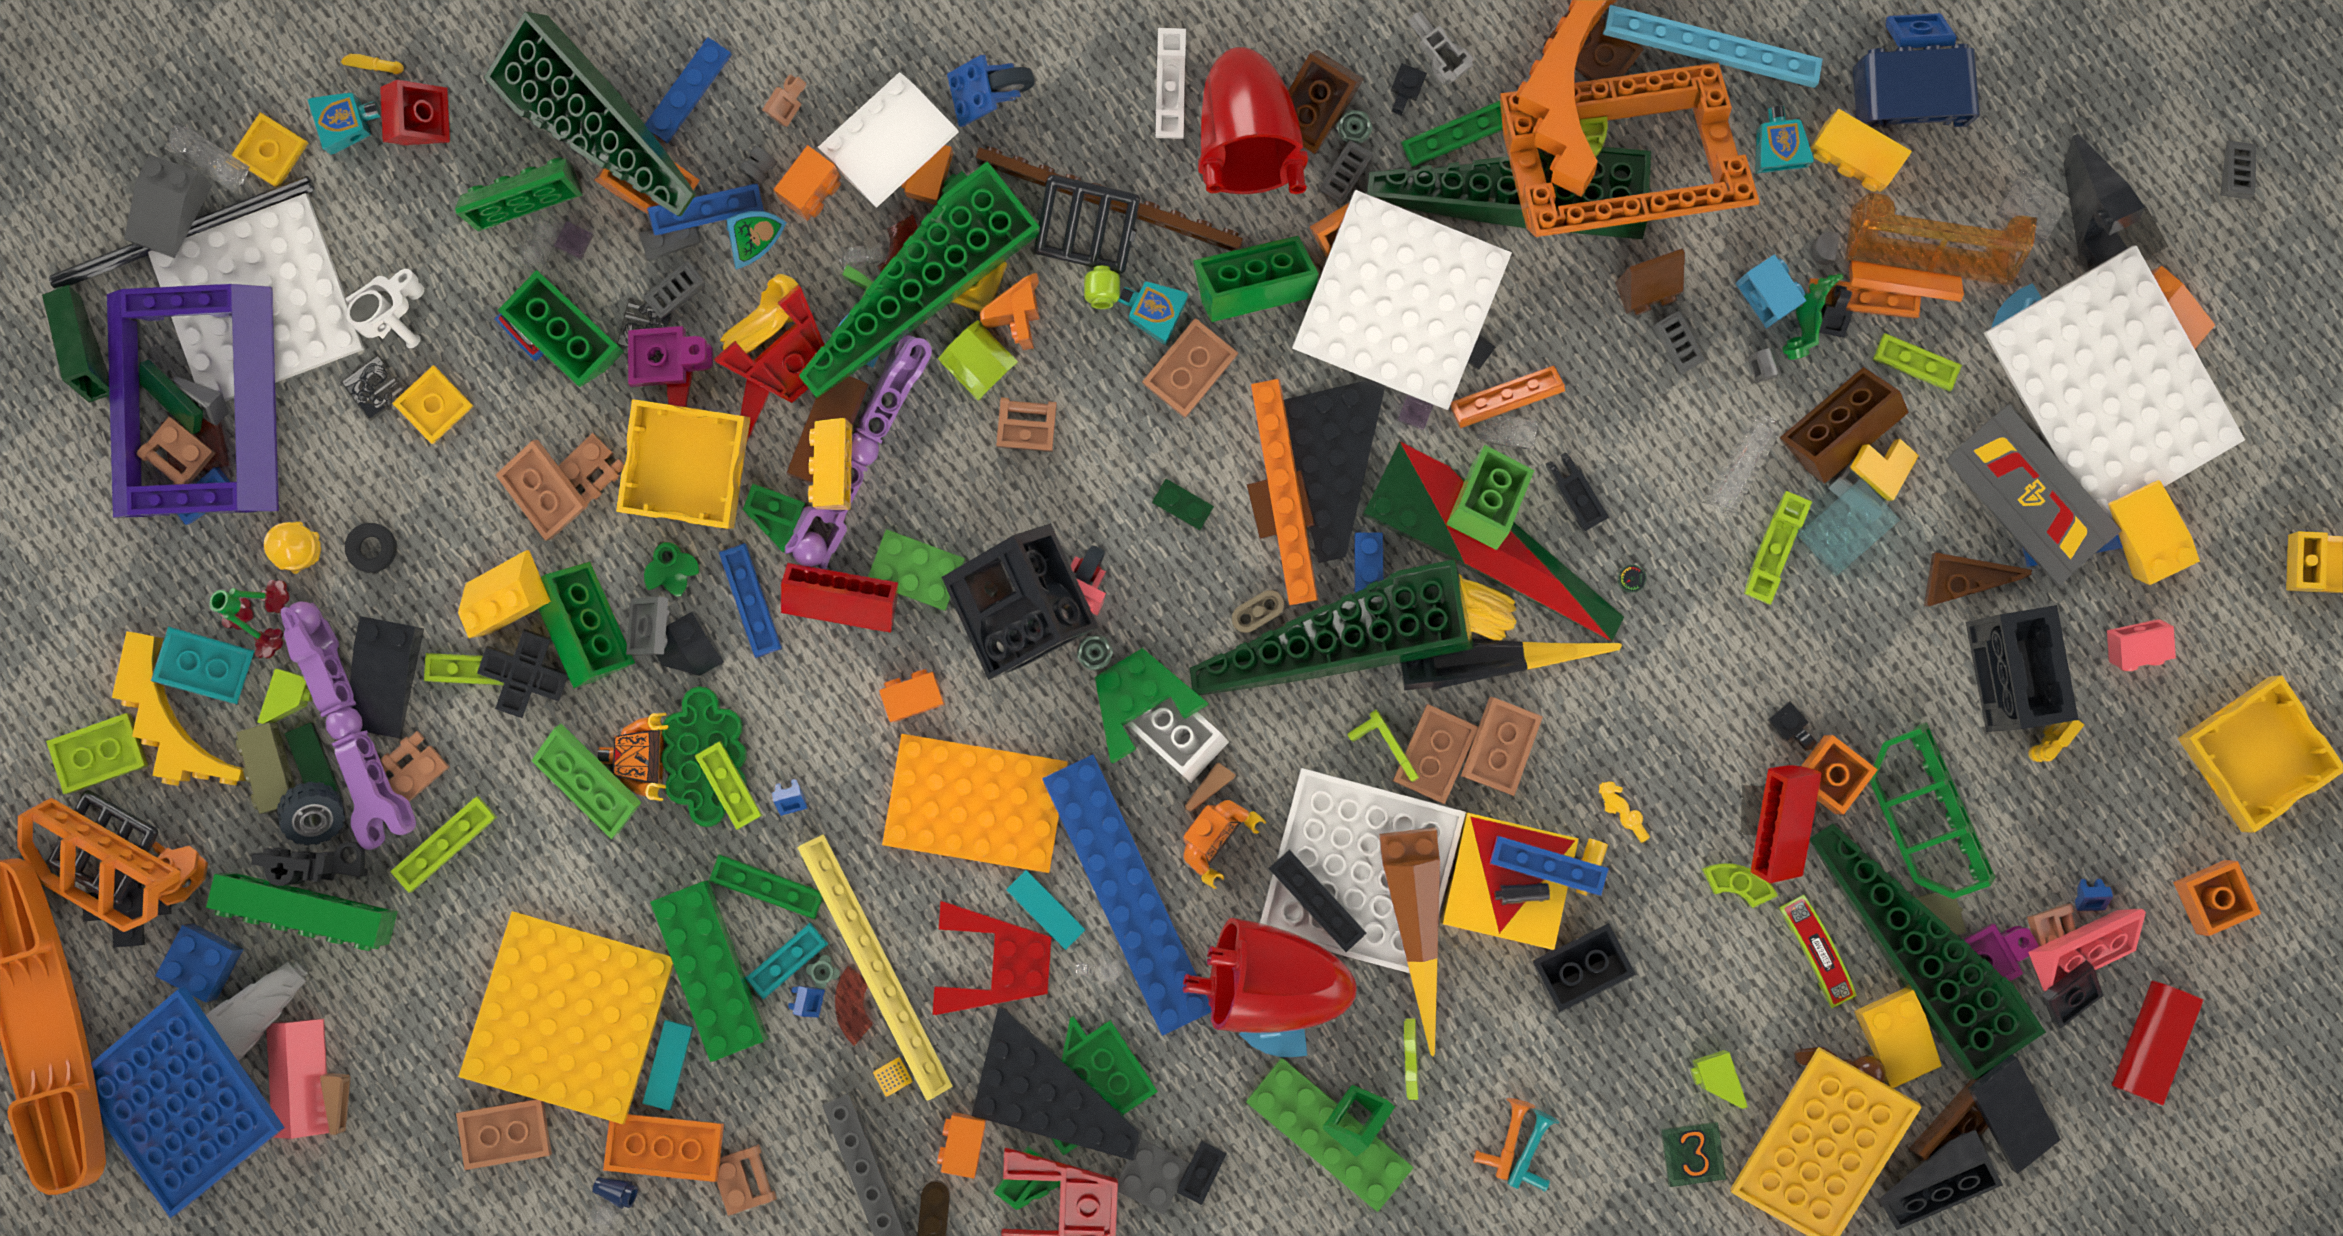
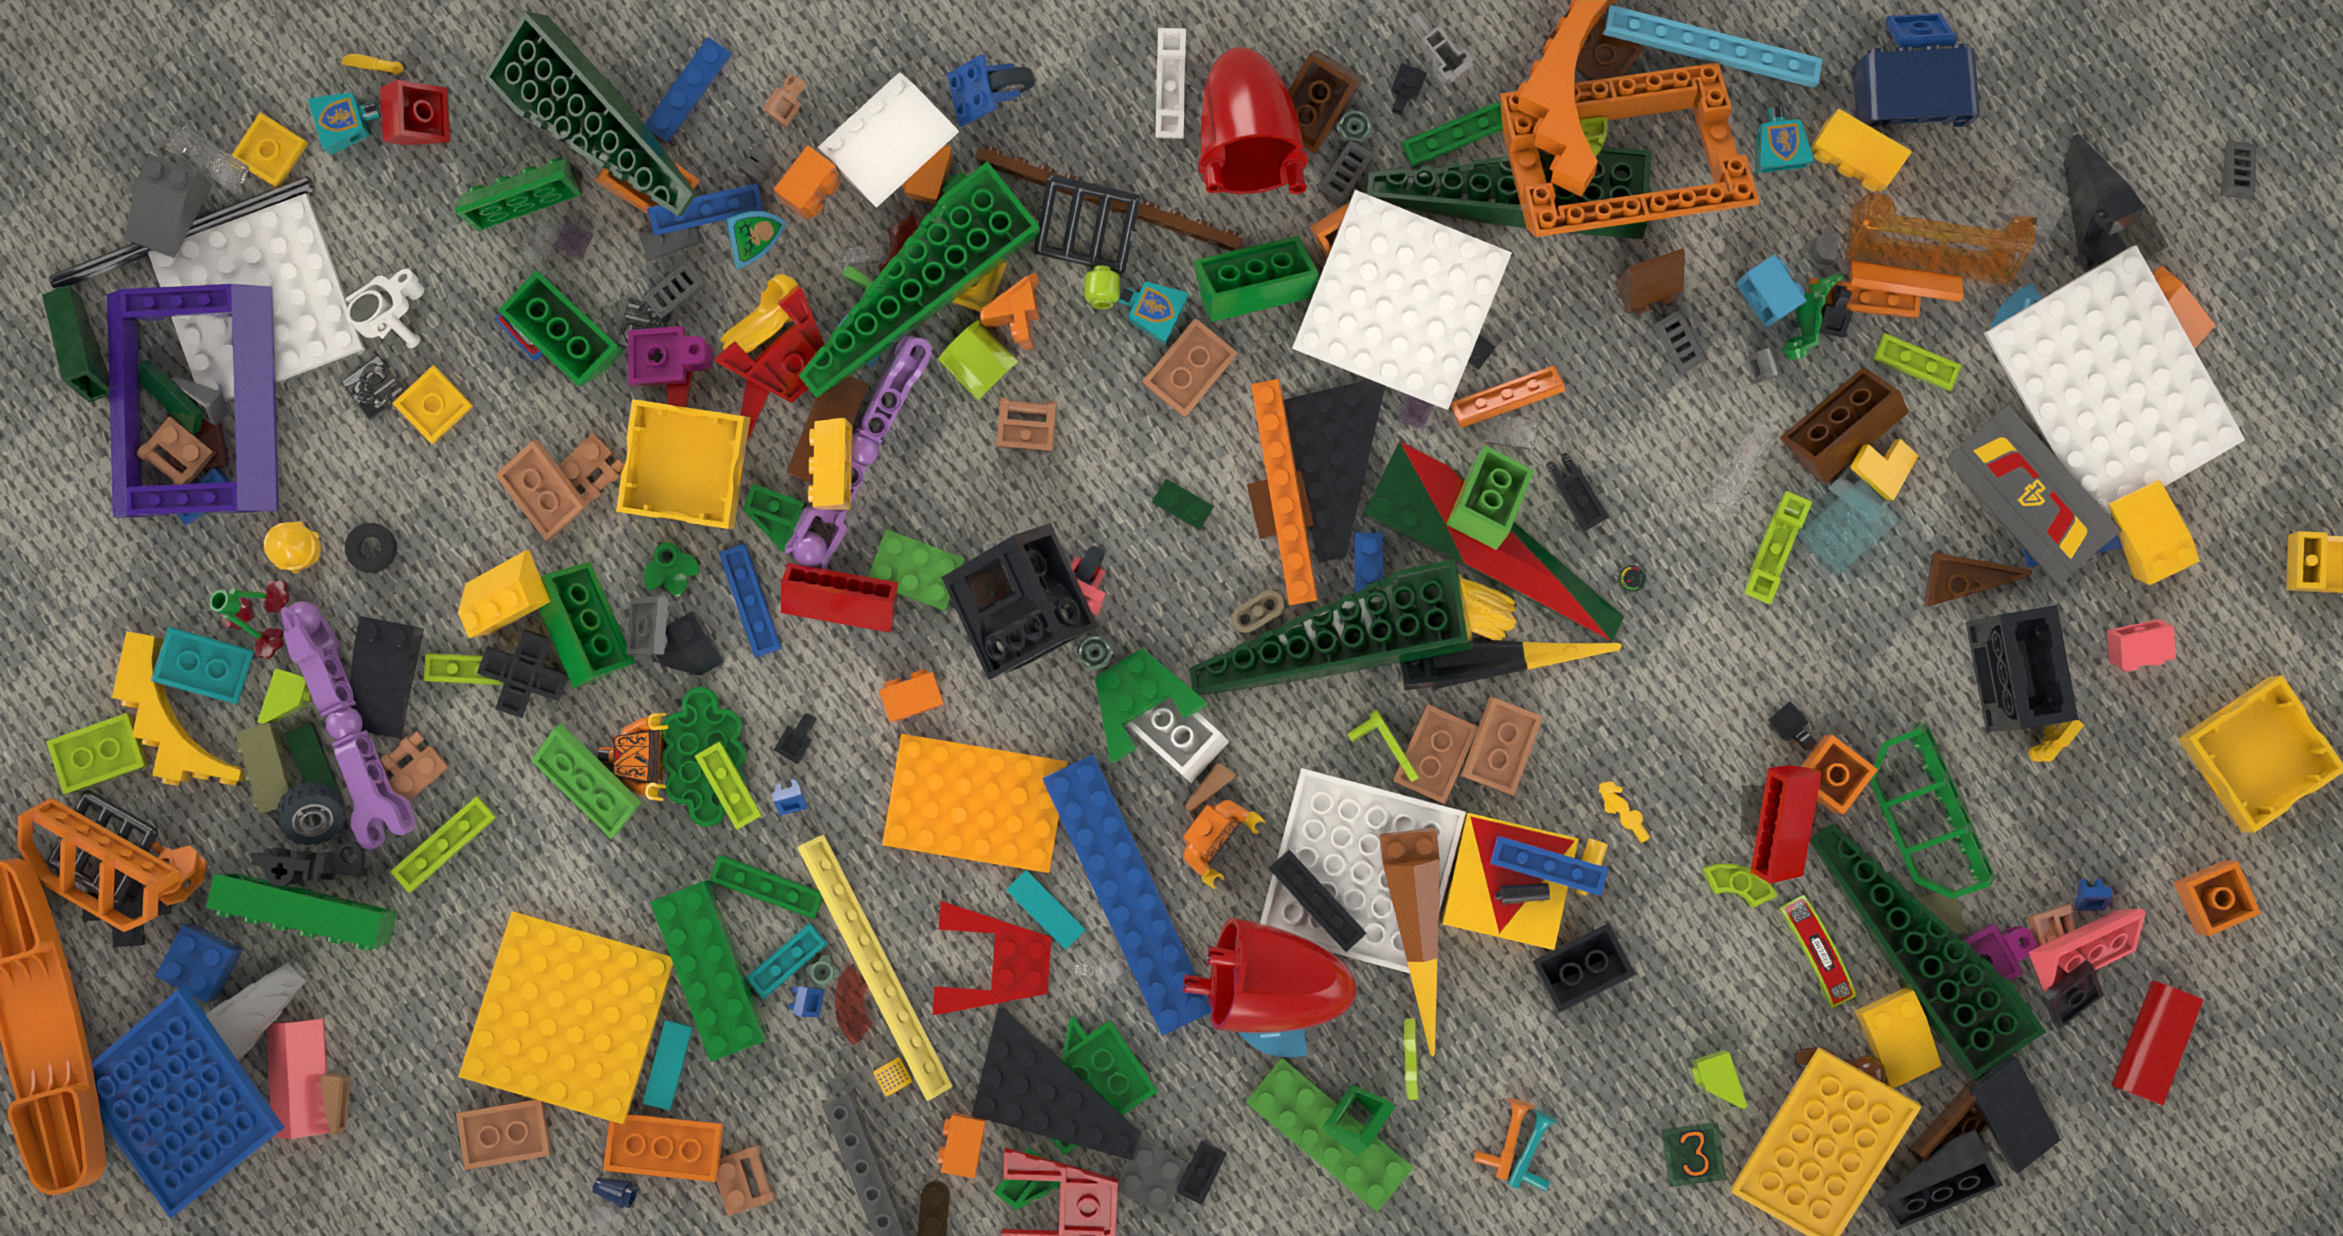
(794, 741): none -> black plate

